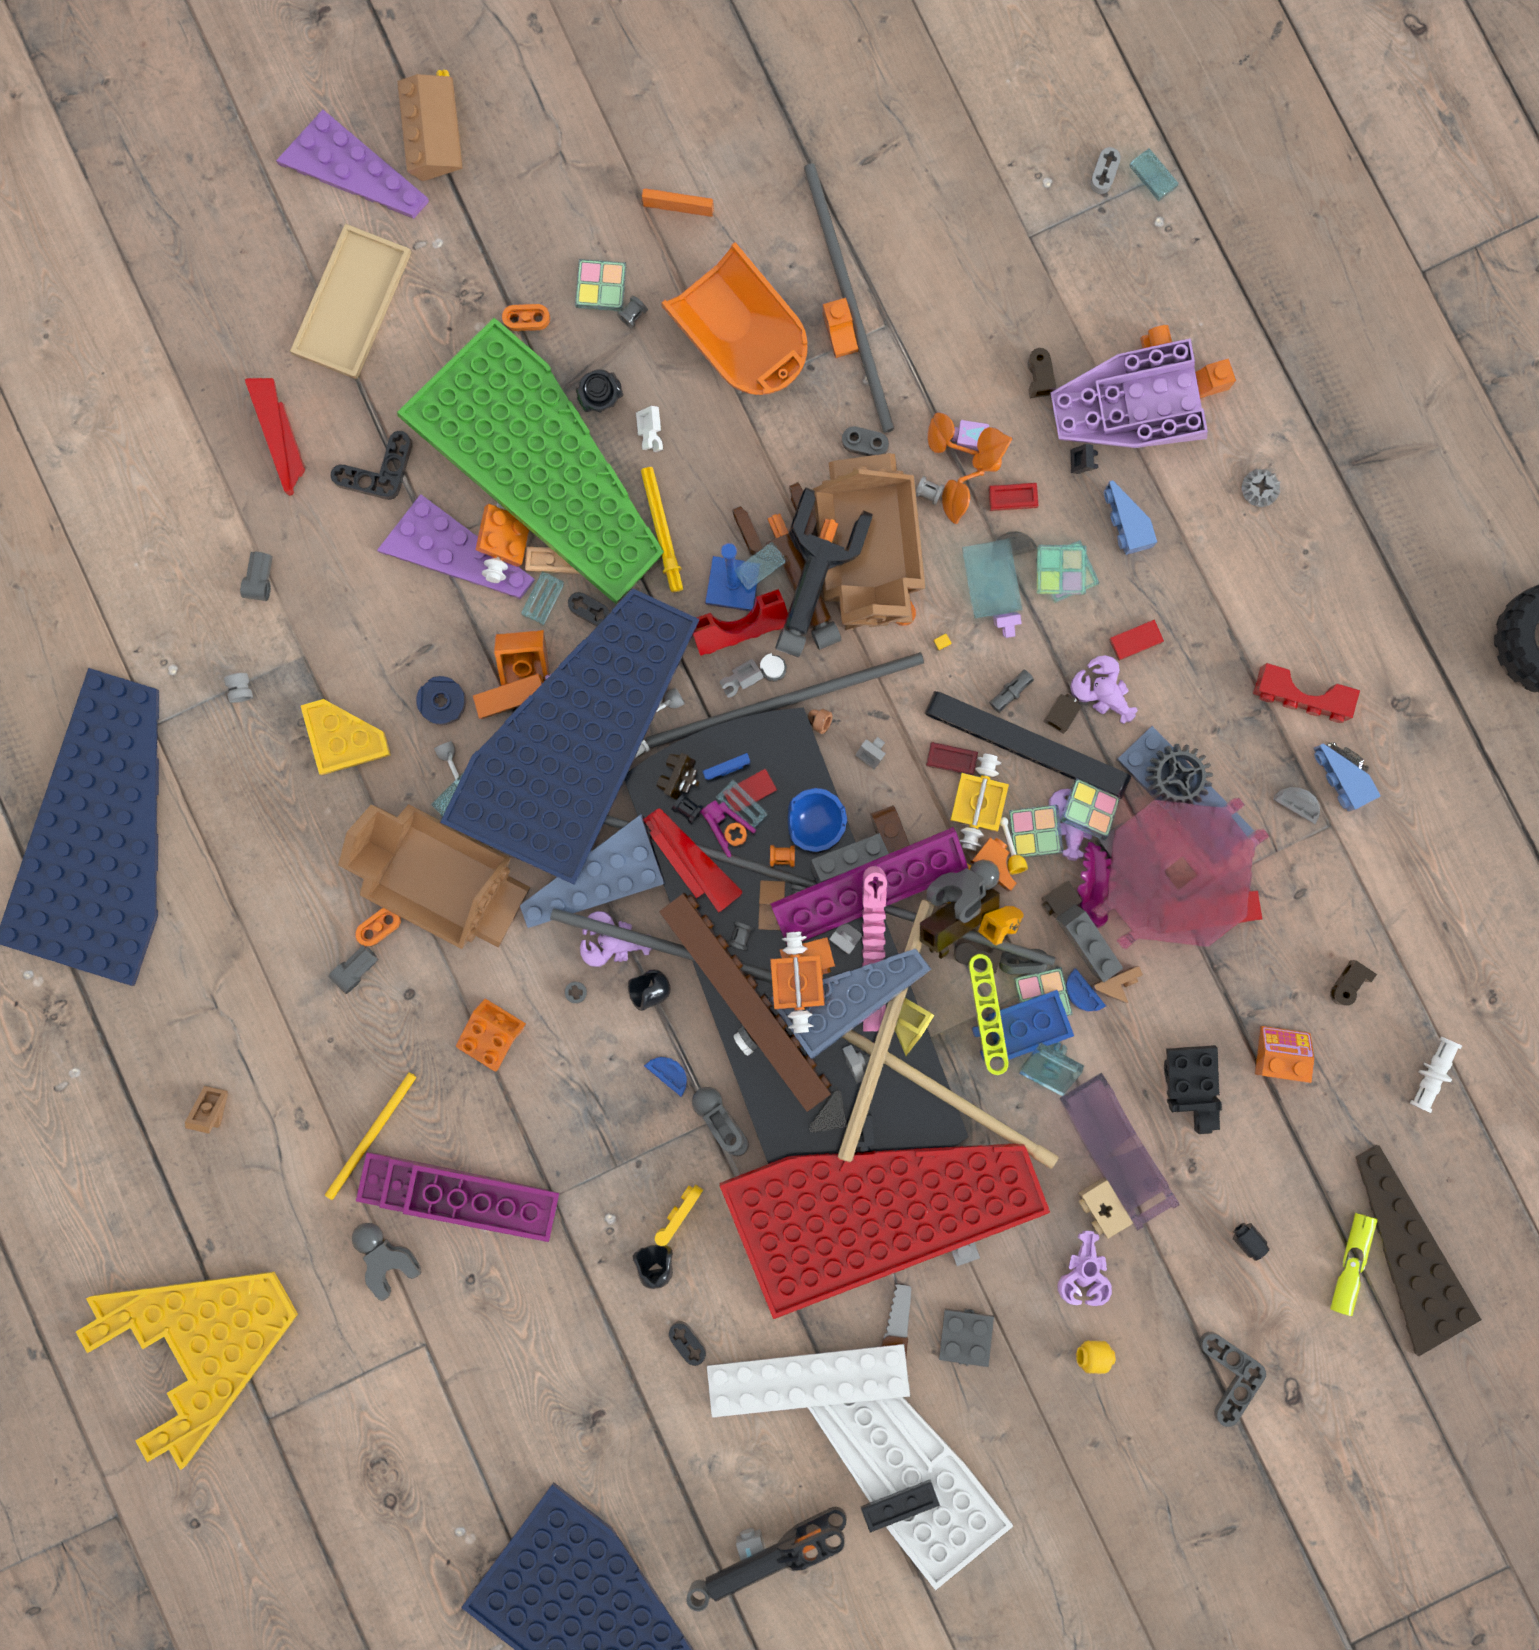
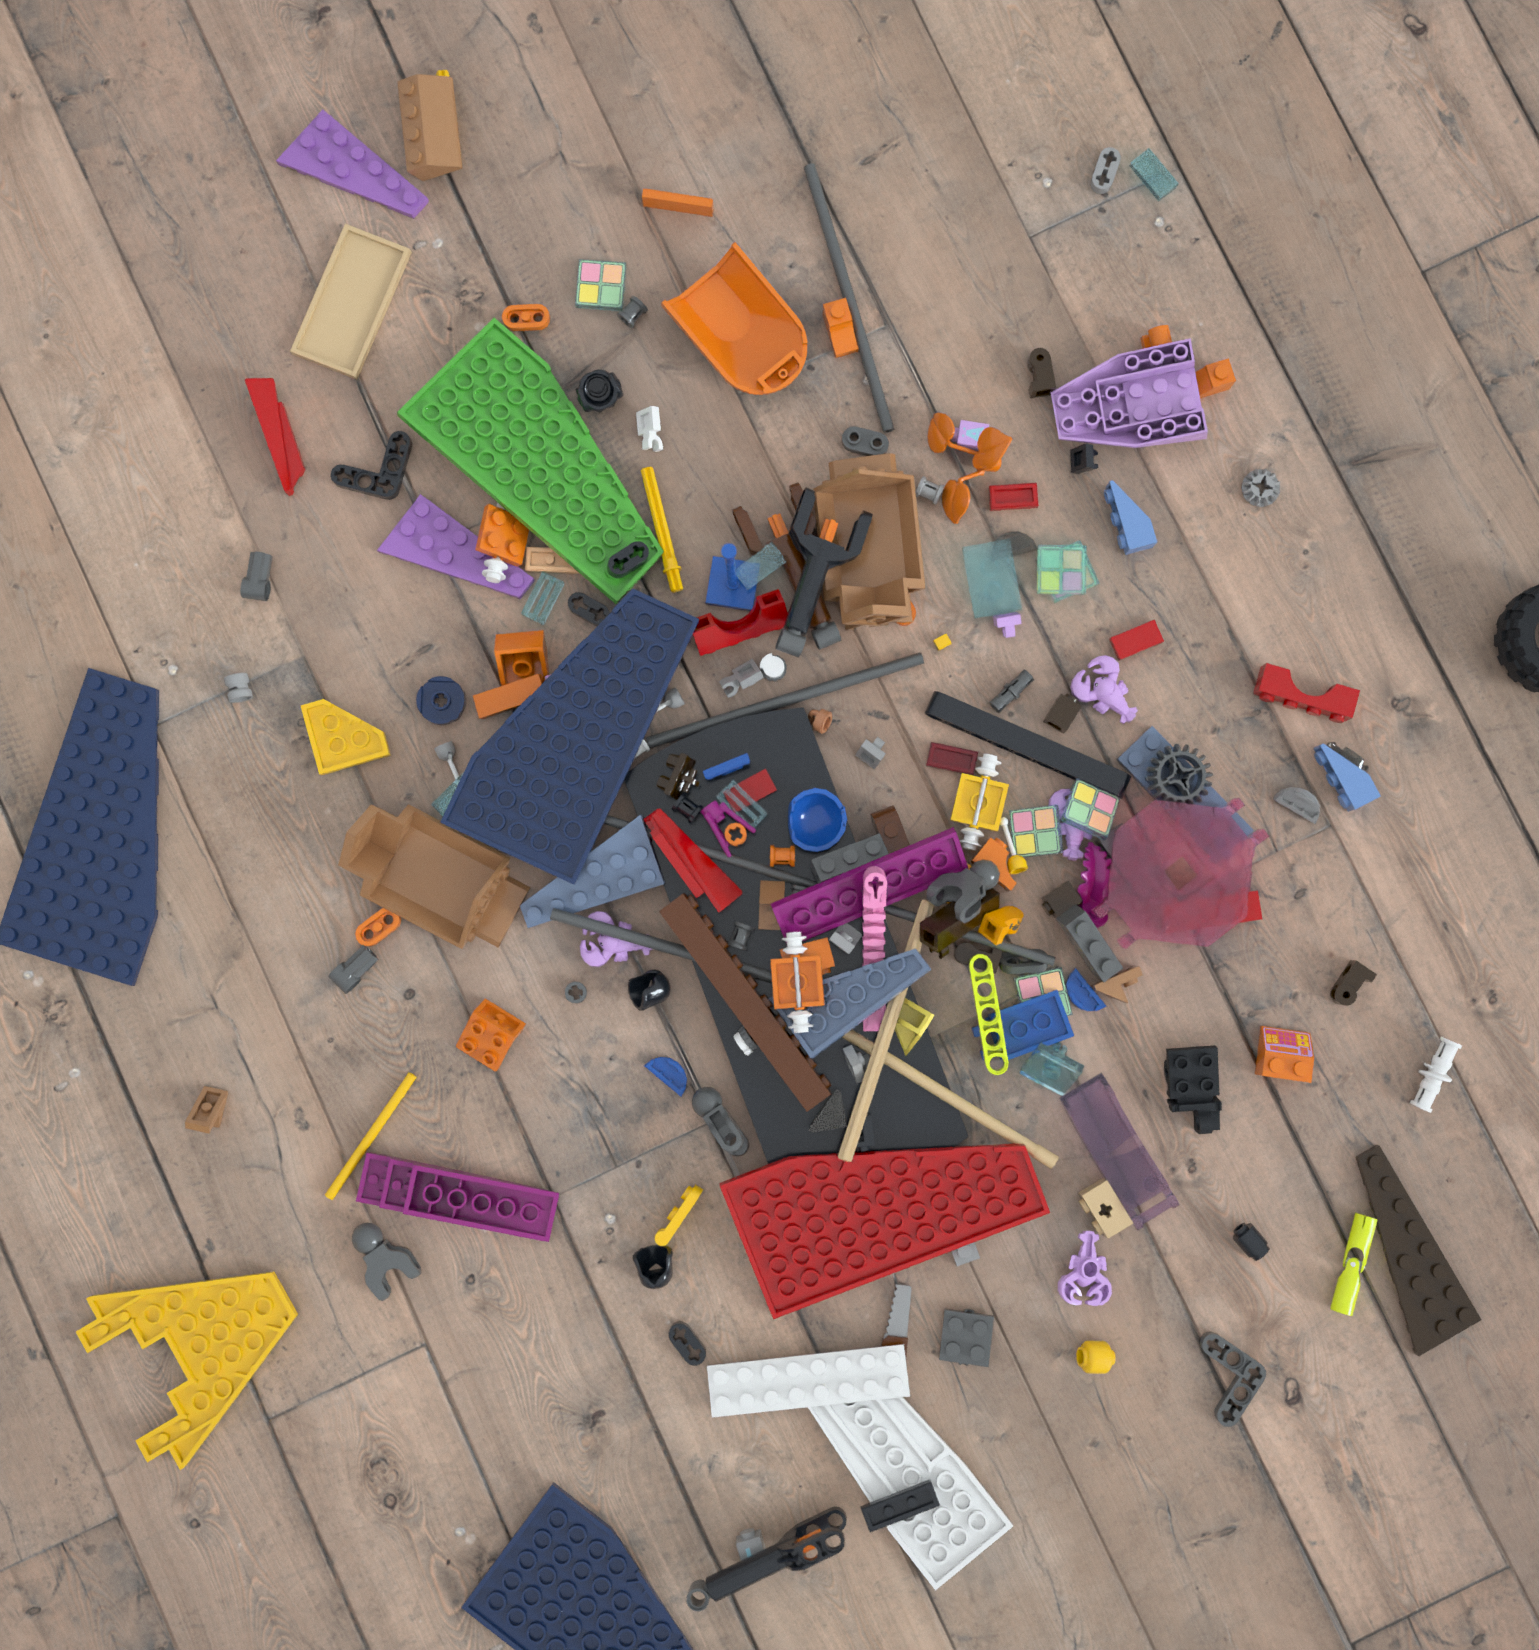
(624, 555): none -> black beam

